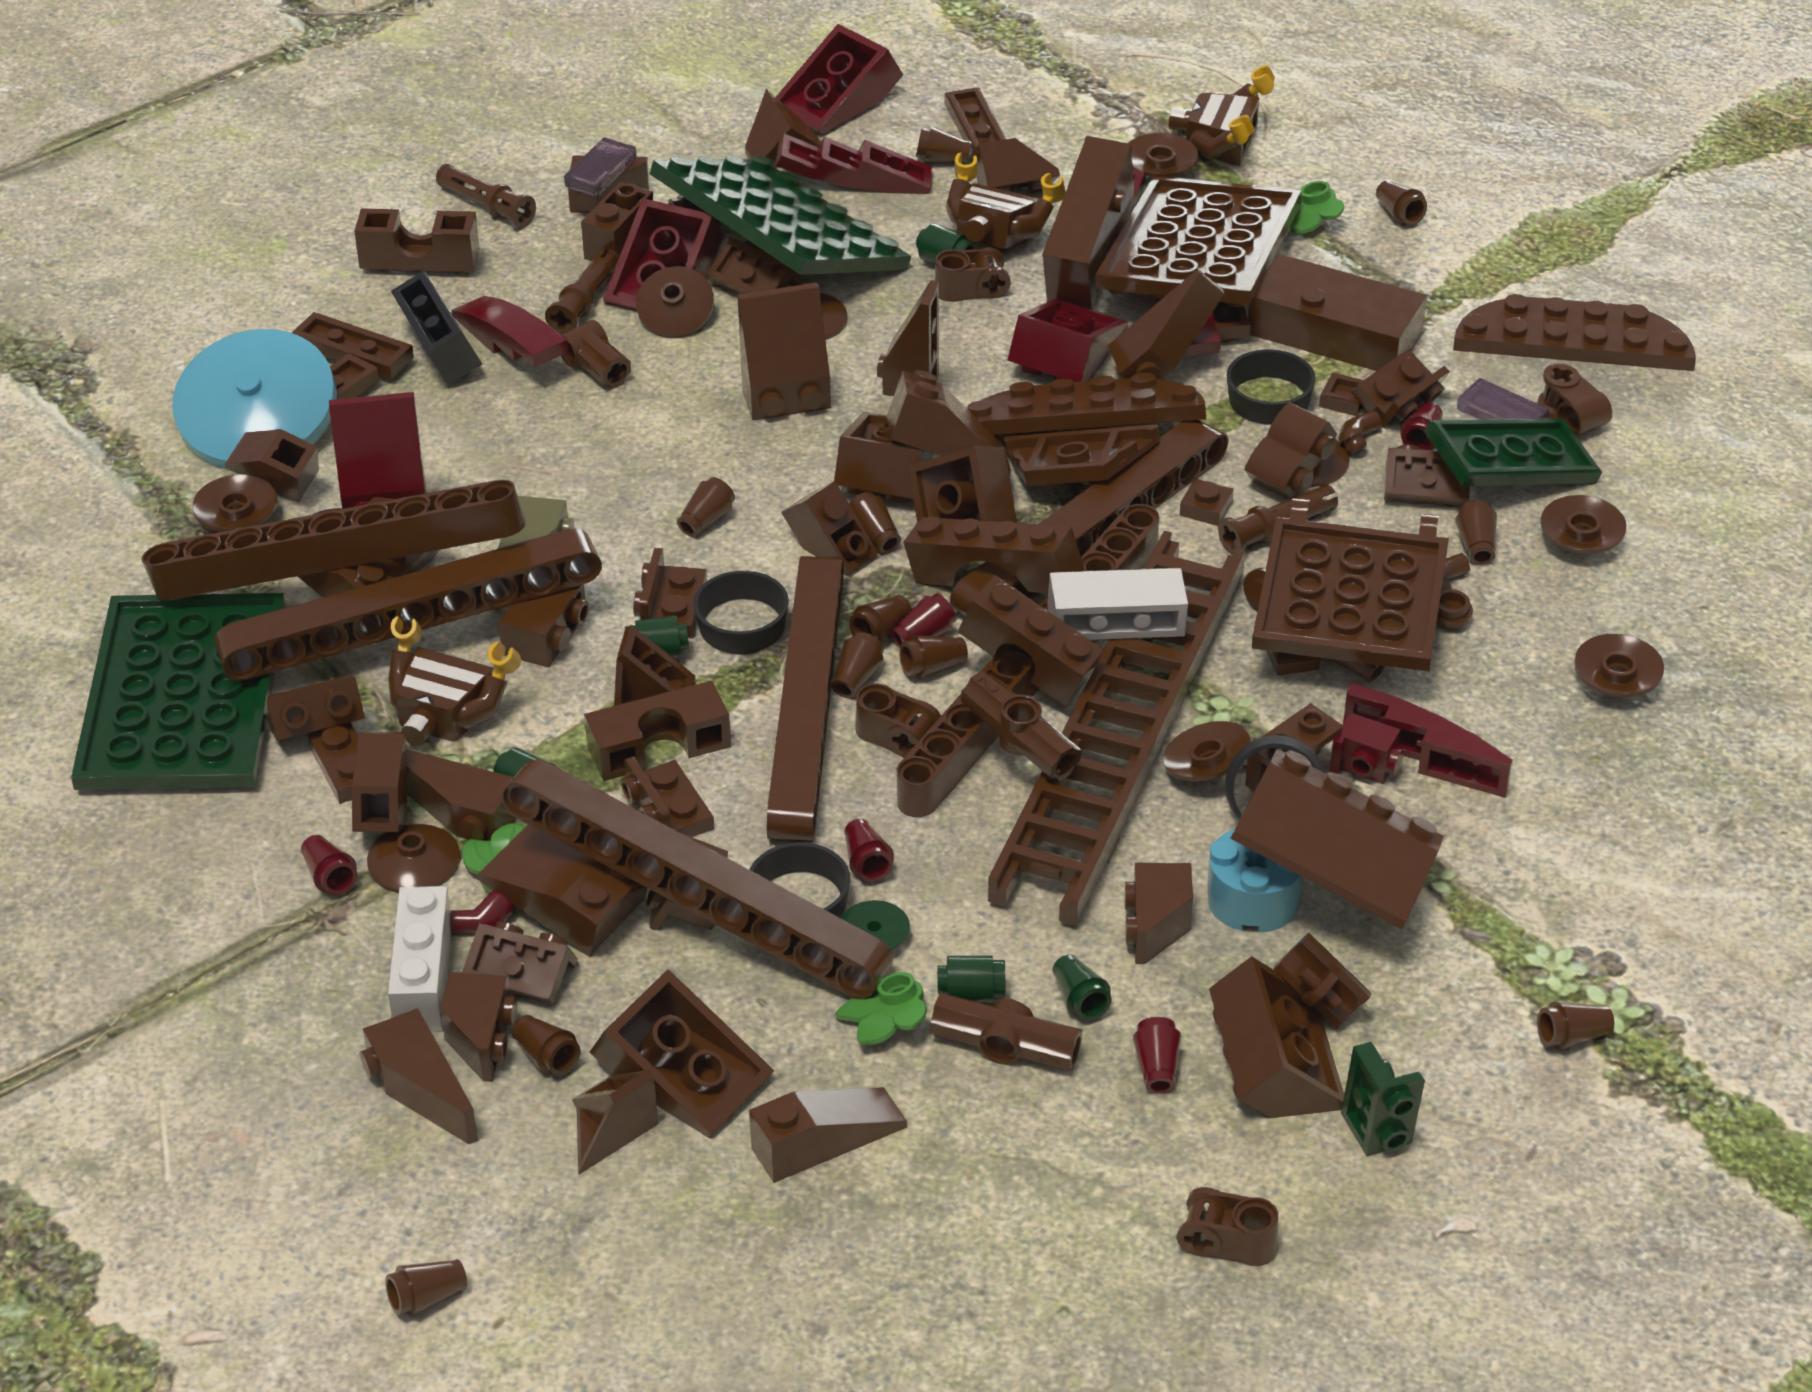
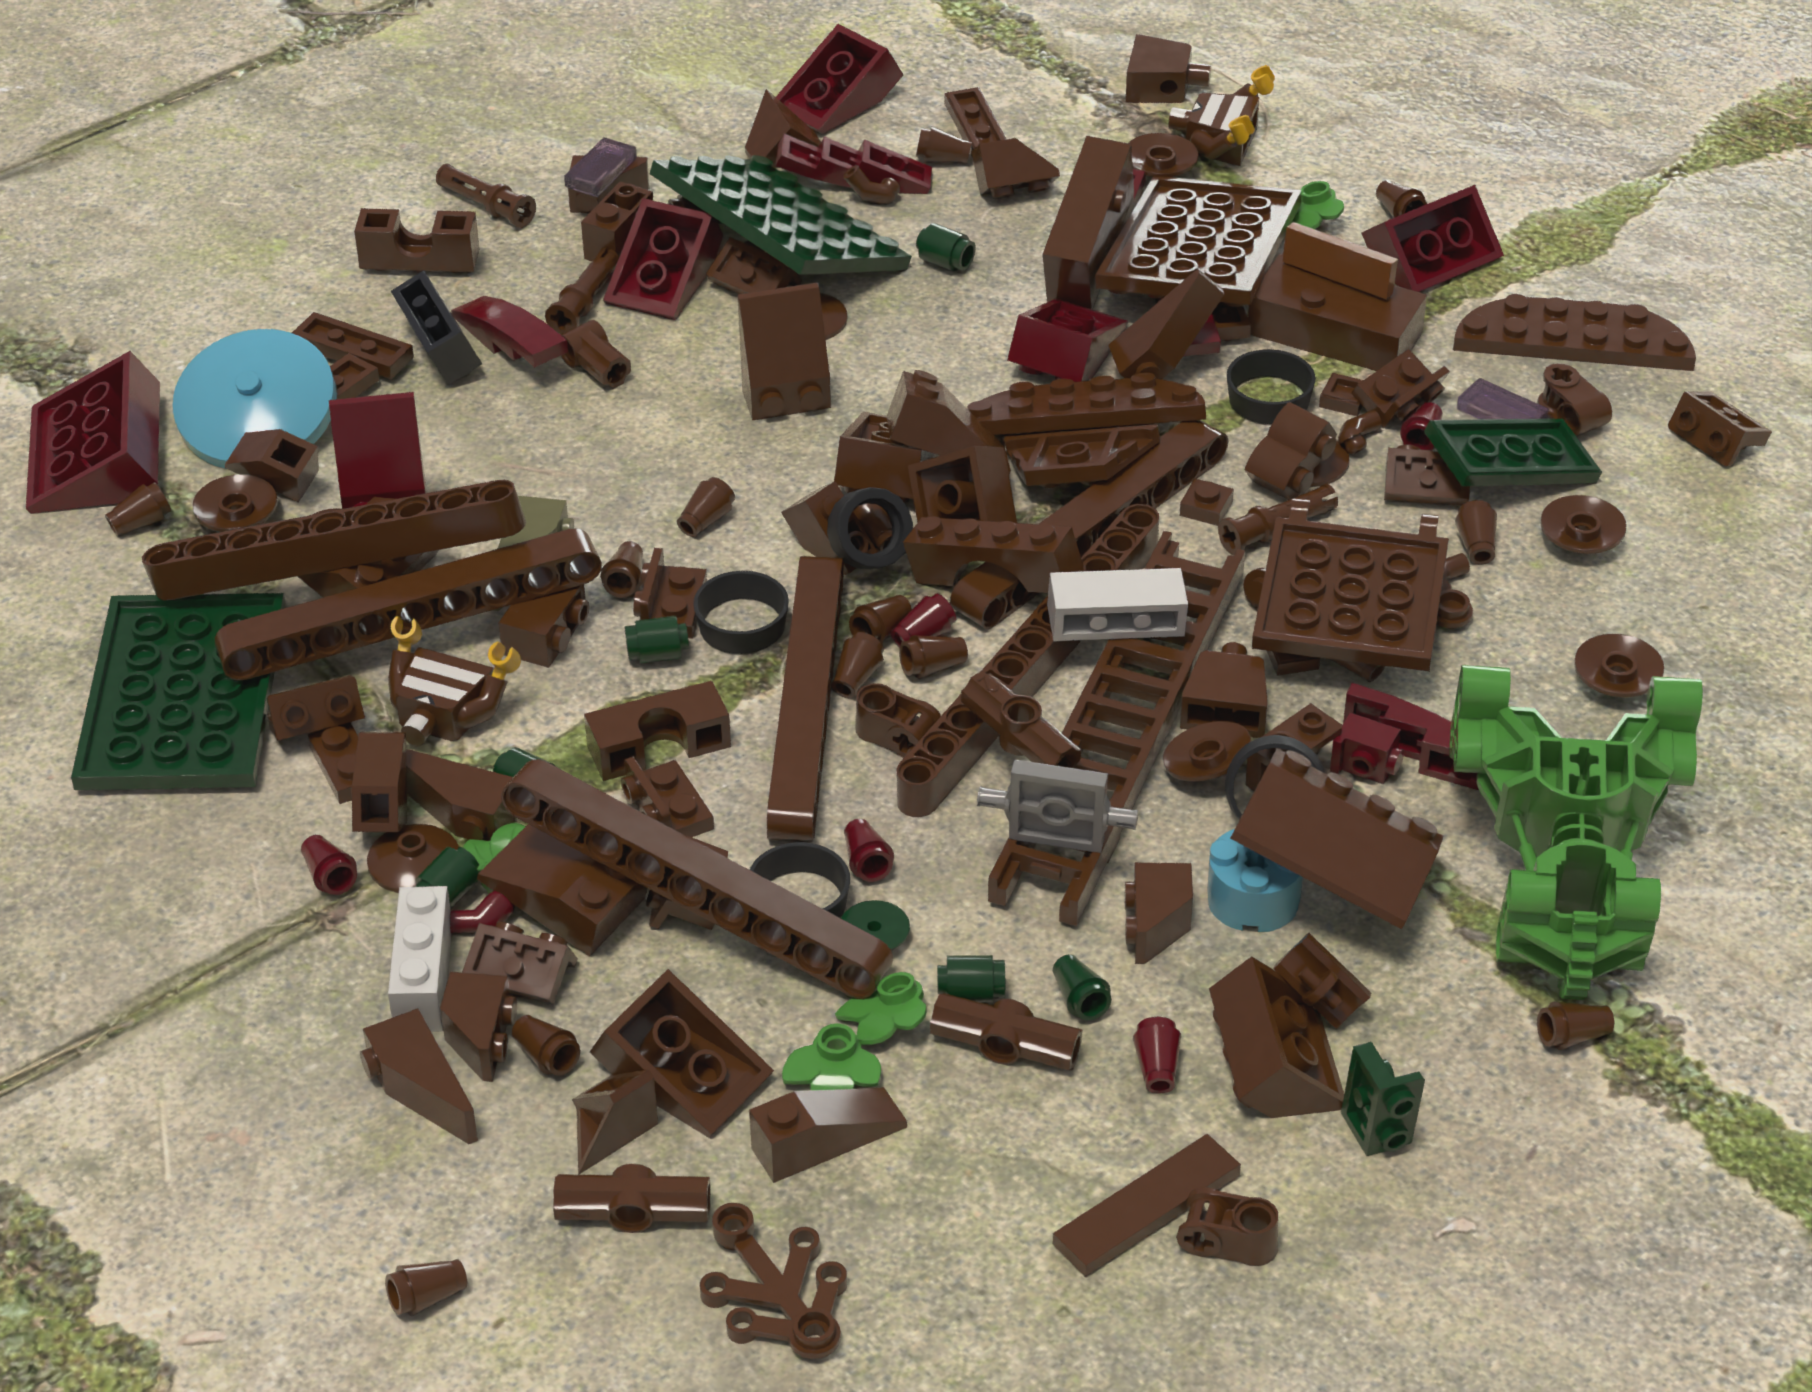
(95, 439): none -> dark red slope
(139, 509): none -> reddish brown cone
(452, 869): none -> dark green brick
(623, 571): none -> reddish brown cone
(632, 1198): none -> reddish brown piece
(646, 669): reddish brown slope -> none
(679, 315): reddish brown dish -> none
(775, 1289): none -> reddish brown plant
(832, 1062): none -> bright green plate
(838, 528): none -> black tyre
(871, 191): none -> reddish brown arm
(915, 342): reddish brown slope -> none
(966, 273): reddish brown piece -> none
(998, 215): reddish brown torso -> none
(1057, 806): none -> light grey plate
(1059, 652): reddish brown arch -> none
(1144, 1205): none -> reddish brown tile
(1162, 71): none -> reddish brown torso
(1228, 689): none -> reddish brown torso
(1340, 260): none -> dark orange tile
(1437, 240): none -> dark red slope
(1575, 820): none -> bright green connector
(1716, 426): none -> reddish brown bracket

